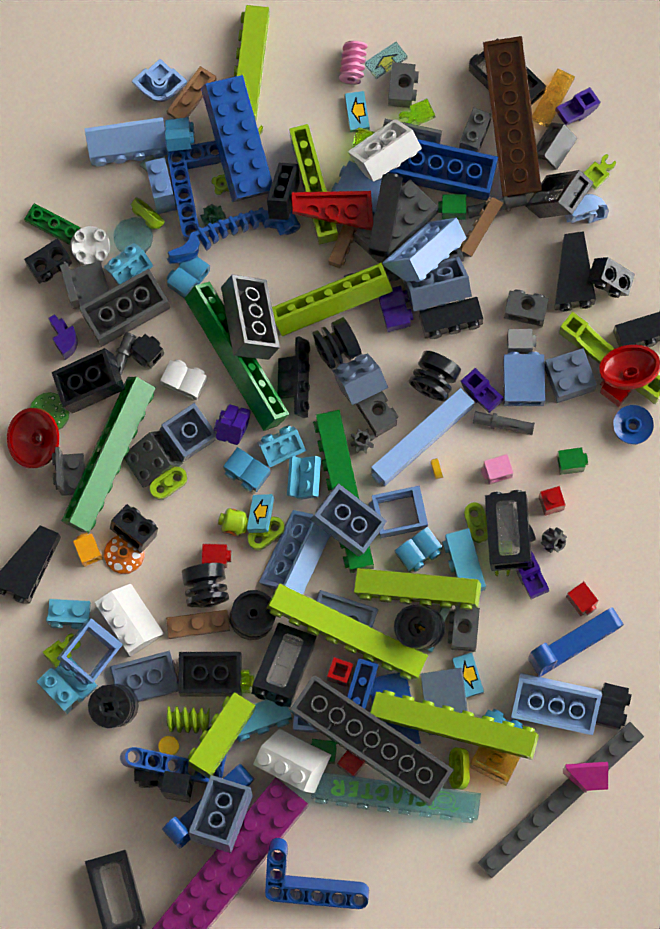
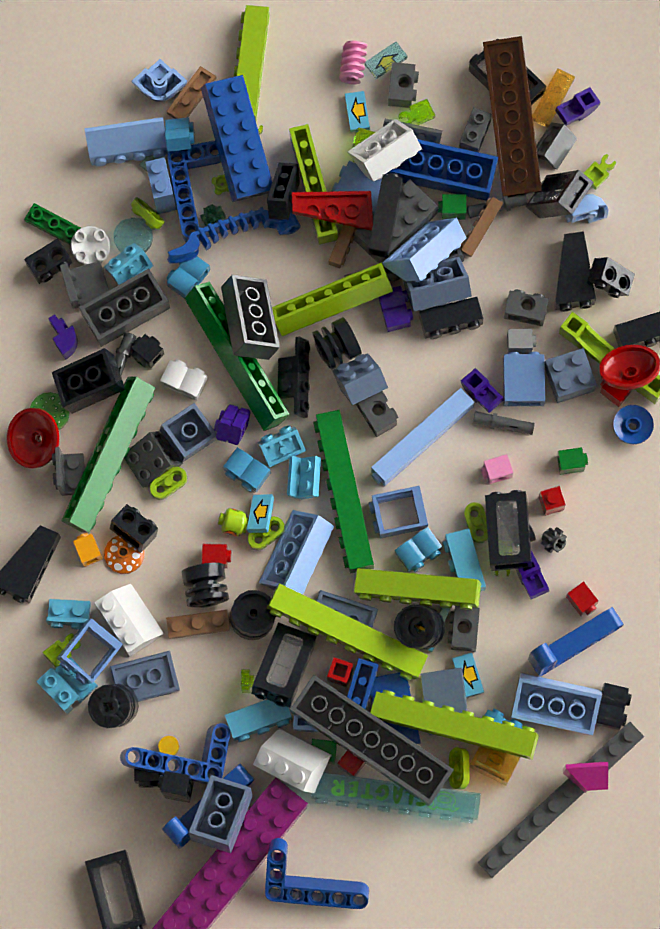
(187, 720): lime piece -> none
(209, 674): black brick -> none
(221, 735): lime brick -> none
(348, 520): sand blue brick -> none
(359, 446): dark grey gear -> none
(435, 375): black wheel -> none
(436, 468): yellow tile -> none

